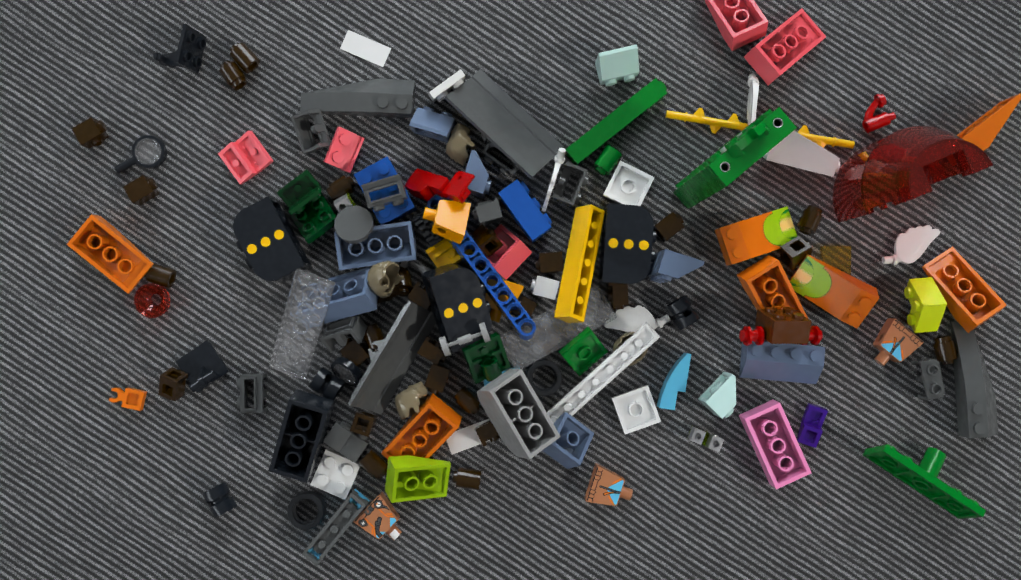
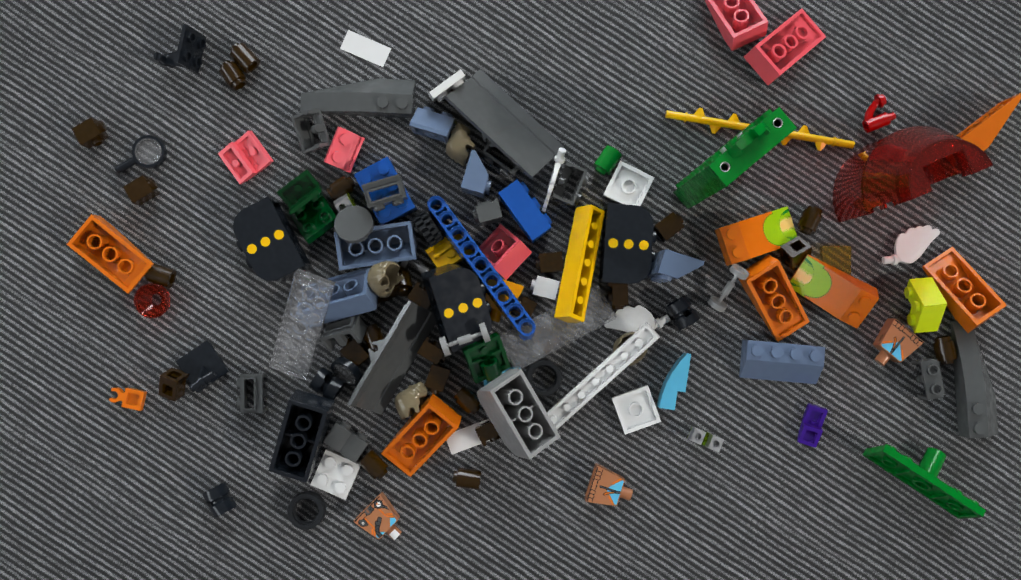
(335, 527): dark grey piece -> none
(363, 423): dark brown brick -> none
(416, 478): lime slope -> none
(427, 184): red piece -> none
(449, 219): light orange torso -> none
(486, 240): dark brown brick -> none
(572, 444): sand blue slope -> none
(583, 351): green tile -> none
(616, 121): green brick -> none
(617, 65): light aqua slope -> none
(718, 303): none -> light grey wheel
(721, 395): light aqua slope -> none
(753, 83): white animal -> none
(775, 444): bright pink brick -> none
(781, 327): reddish brown brick -> none
(804, 154): white slope -> none

